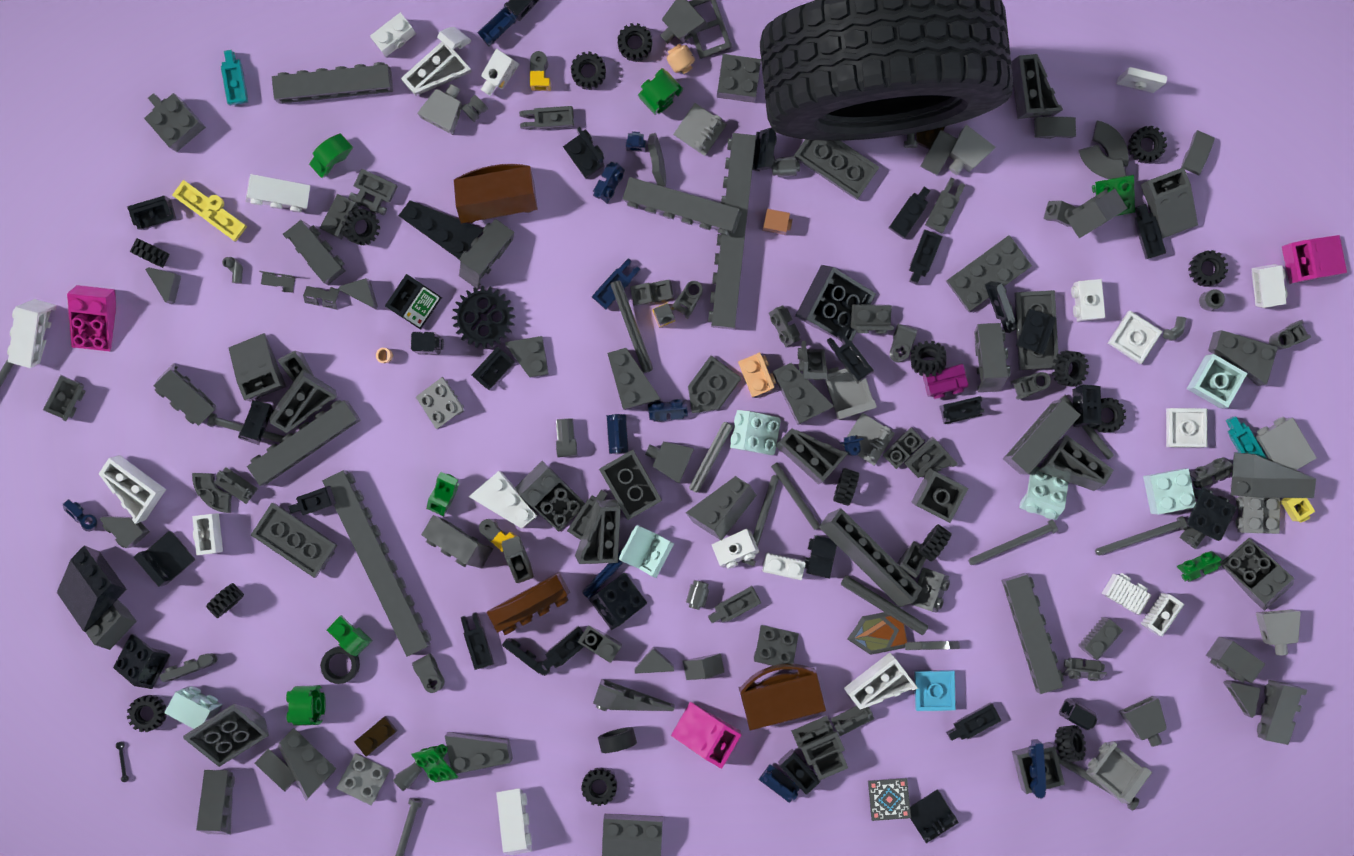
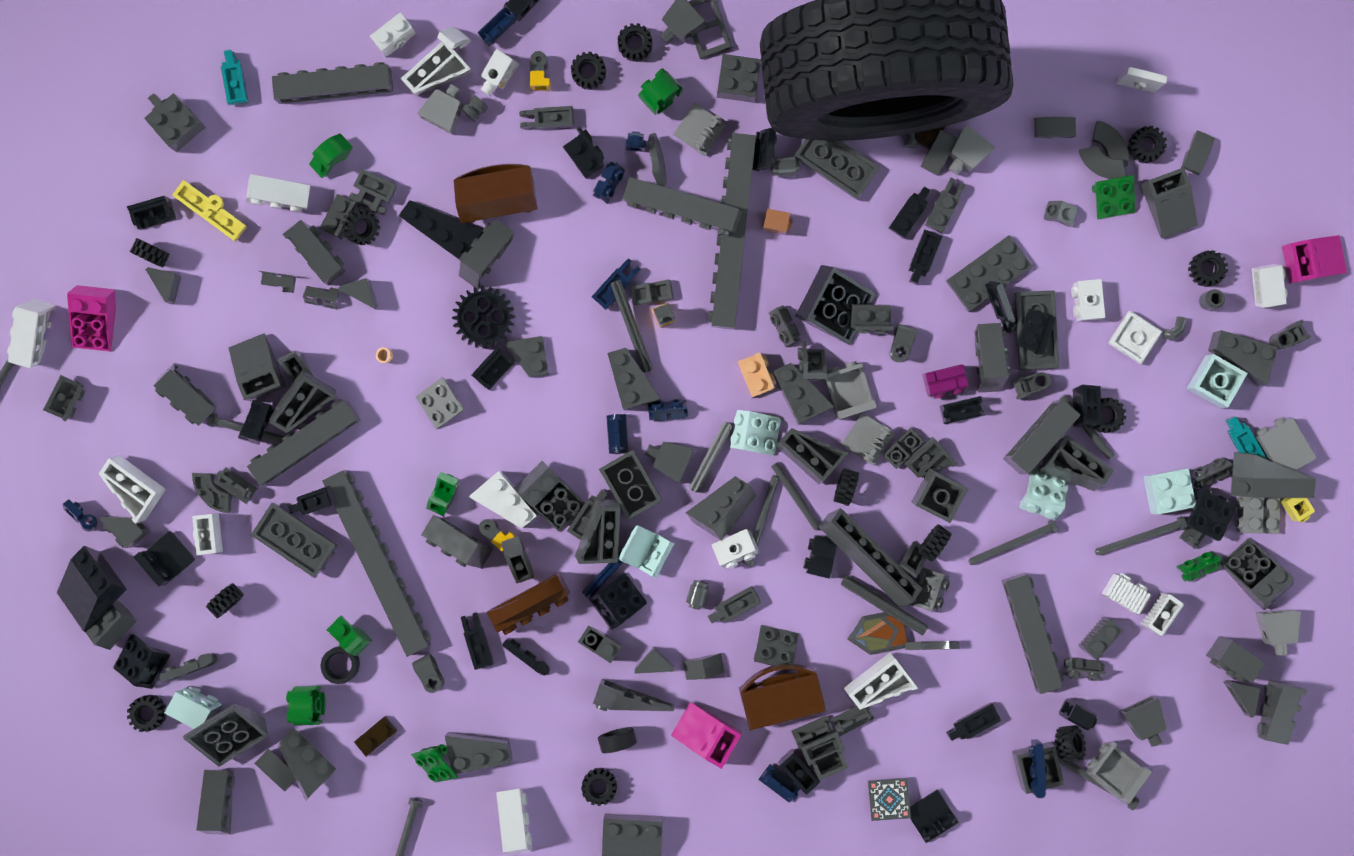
(120, 745): black hinge -> none
(235, 267): dark grey arm -> none
(363, 779): light grey hinge -> none
(407, 776): dark grey cone -> none
(413, 301): slope -> none
(426, 343): black brick -> none
(563, 650): black hinge -> none
(566, 444): dark grey piece -> none
(680, 58): light nougat head -> none
(687, 299): dark grey piece -> none
(711, 386): dark grey tile -> none
(783, 566): white brick -> none
(851, 358): black hinge -> none
(852, 445): dark blue hinge -> none
(928, 366): black tyre -> none
(935, 690): medium azure plate -> none
(1031, 88): dark grey wedge -> none
(1078, 368): black tyre -> none
(1096, 212): dark grey brick -> none
(1149, 233): black hinge -> none
(1186, 427): white plate -> none

